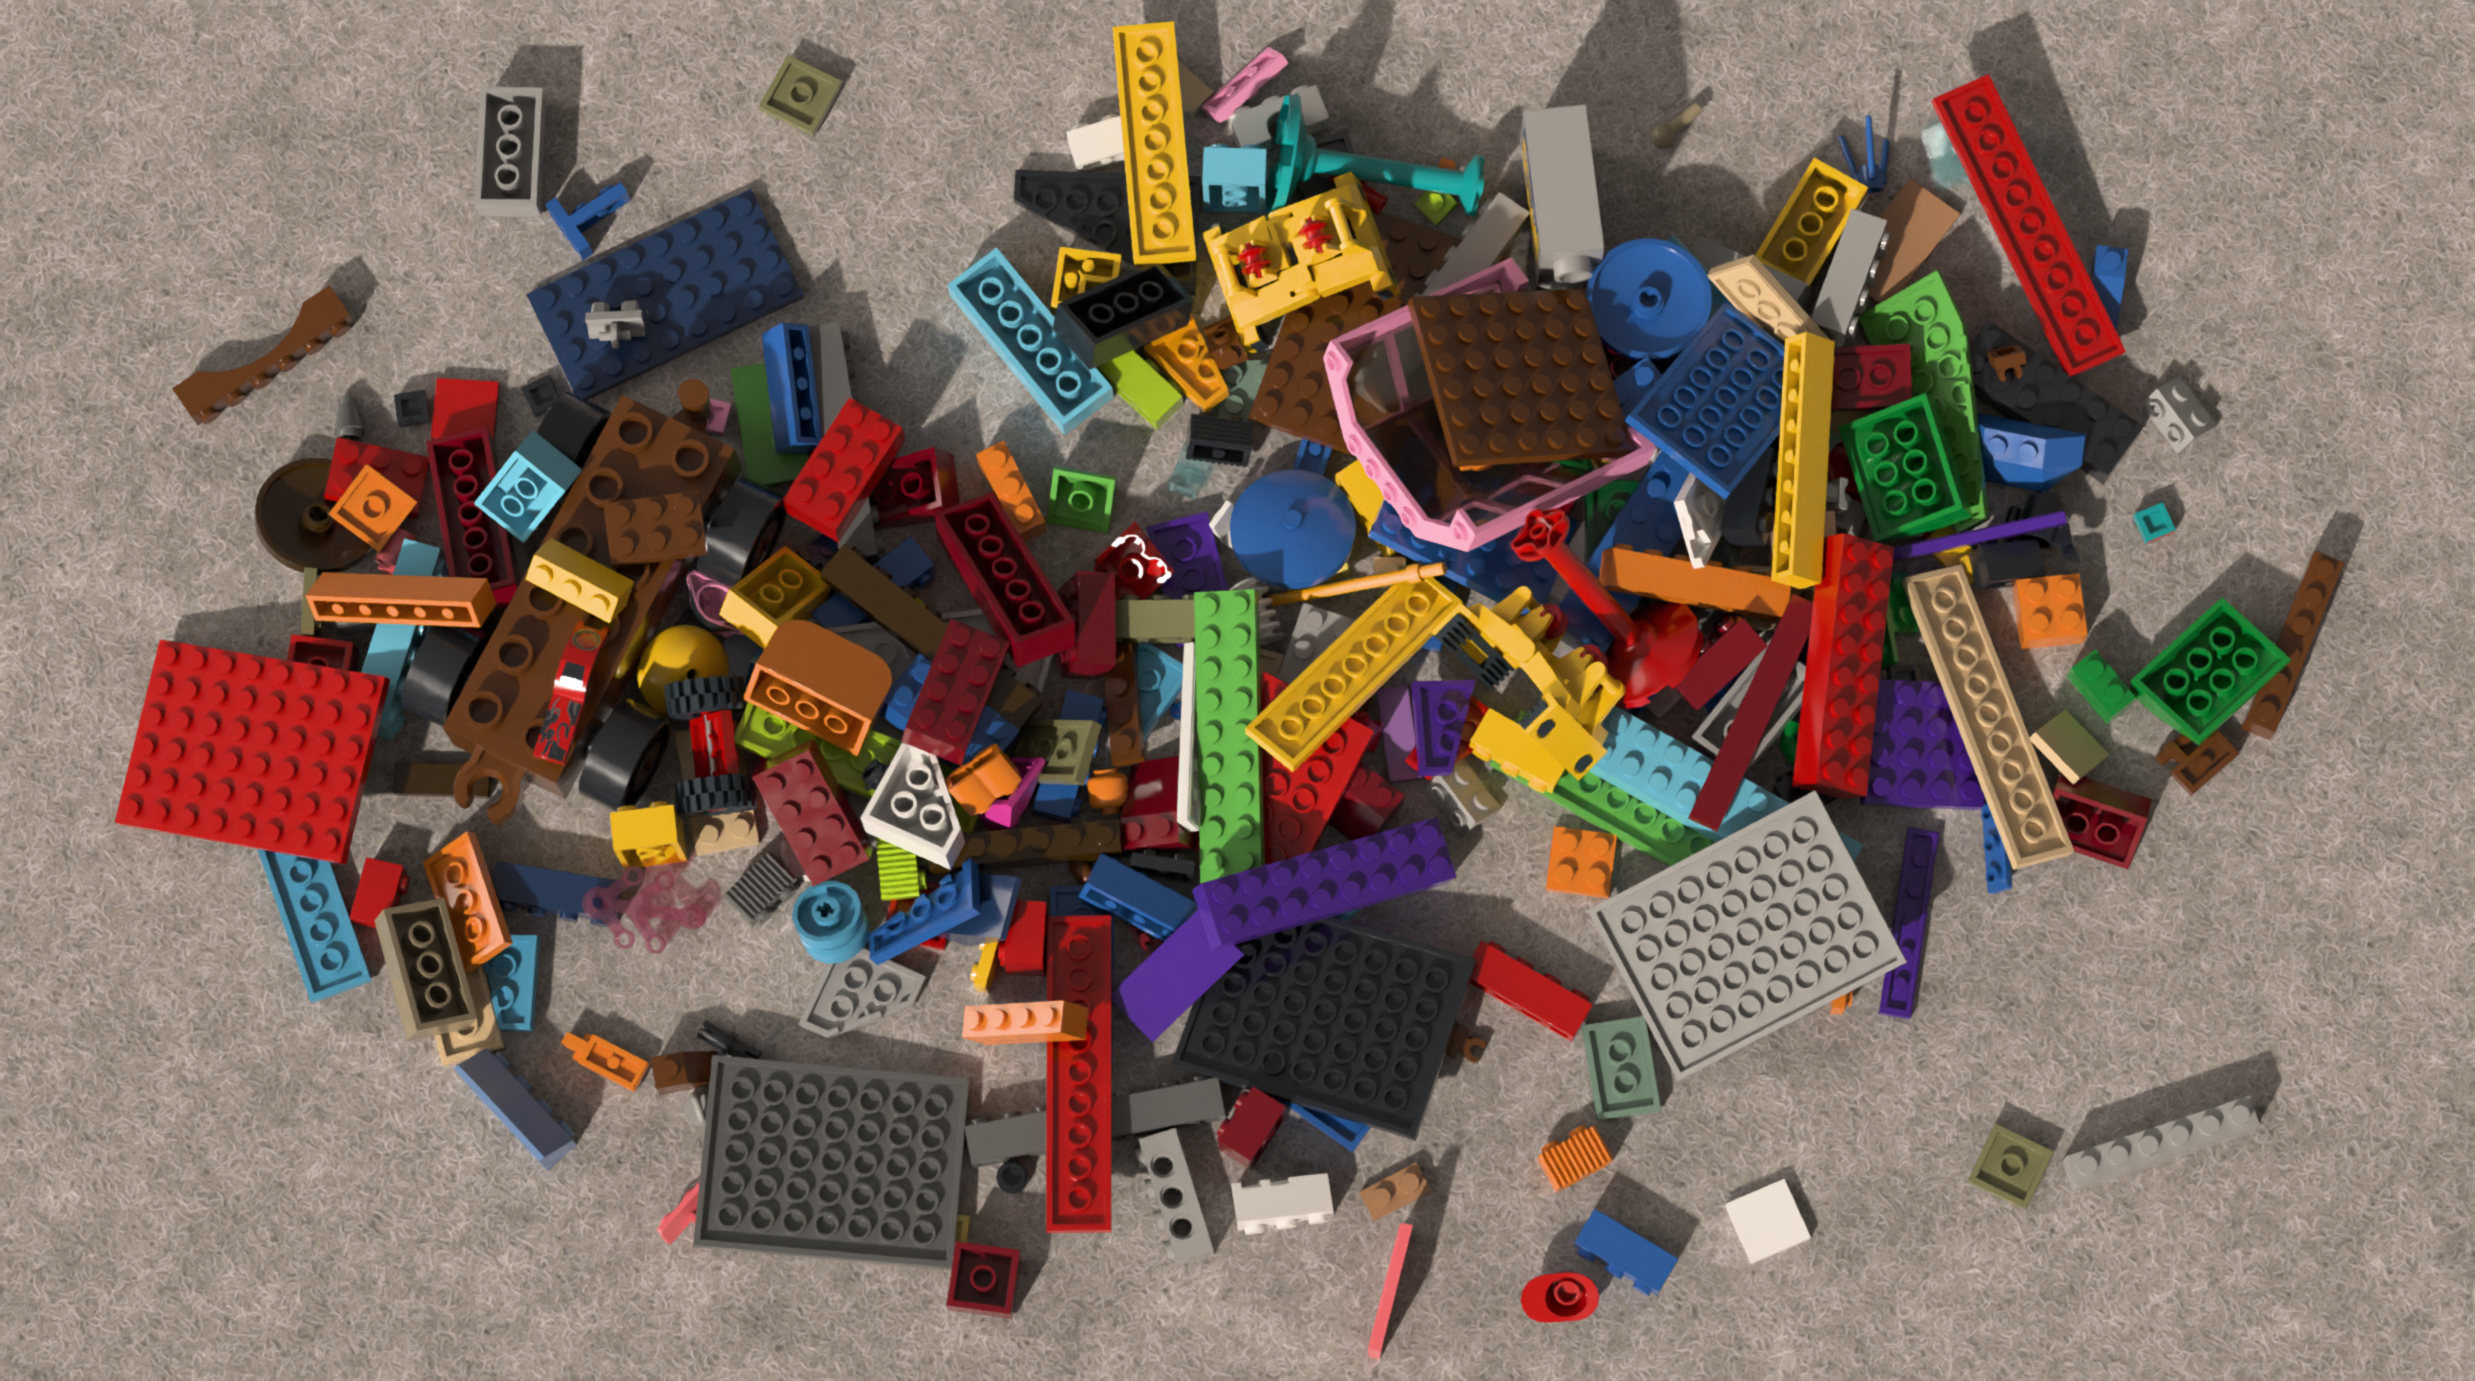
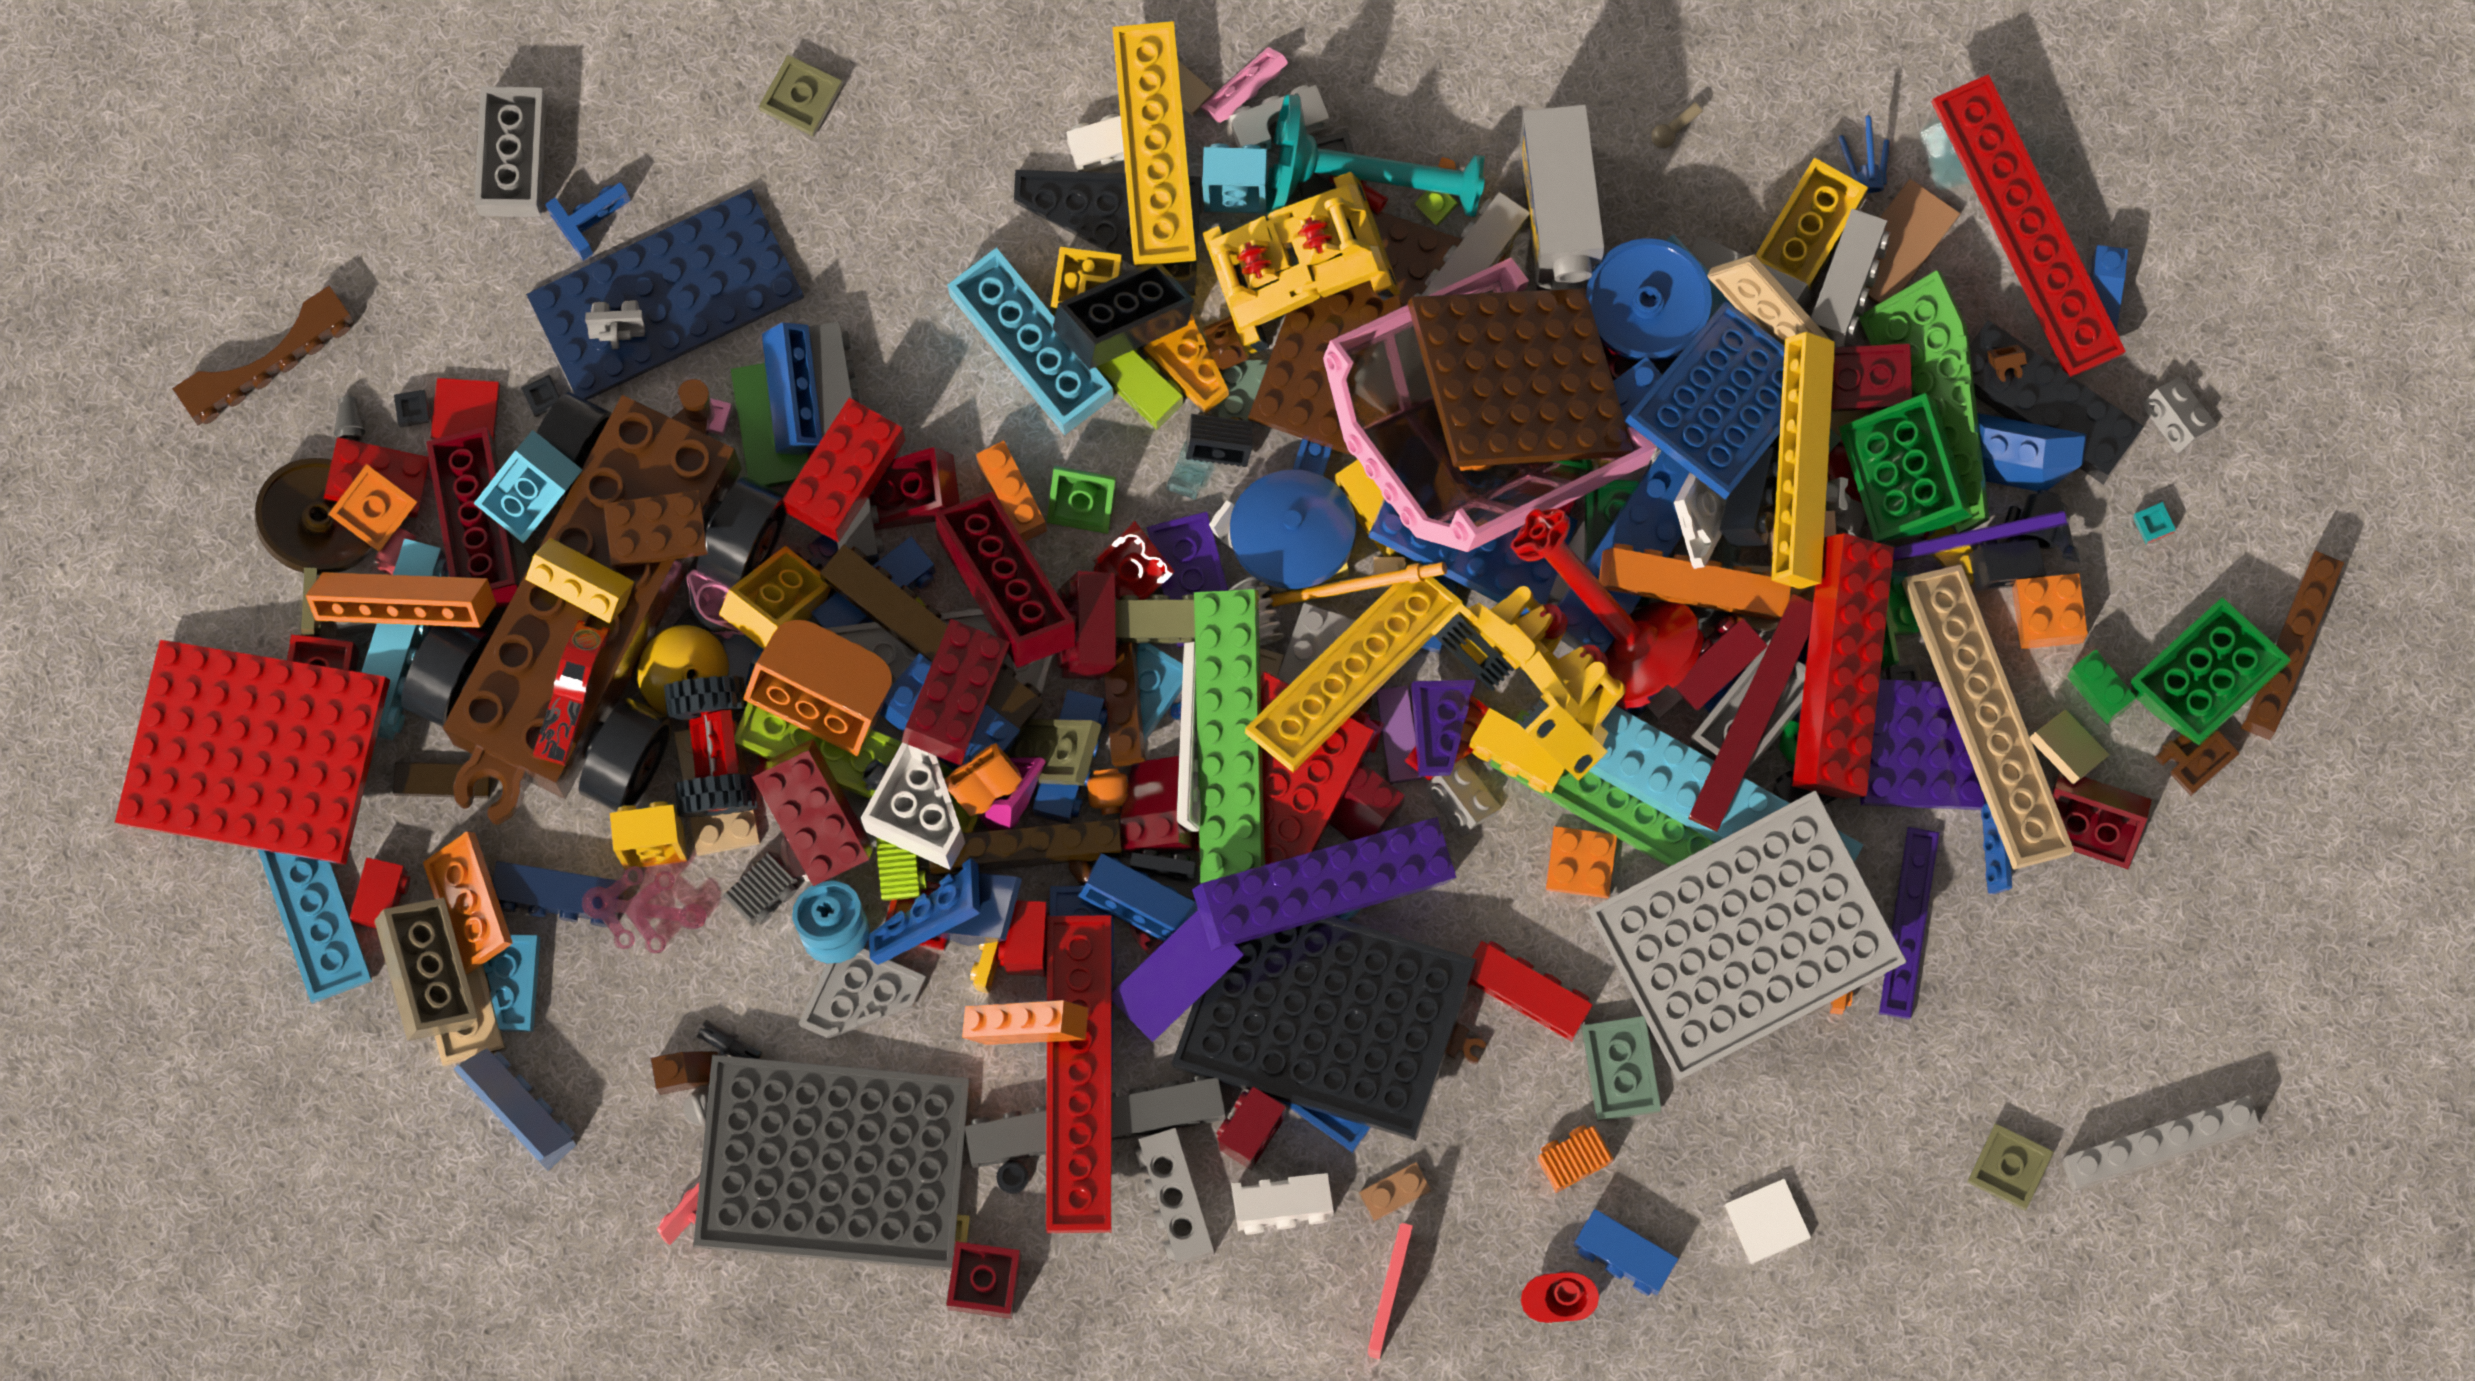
(607, 1060): orange hinge -> none

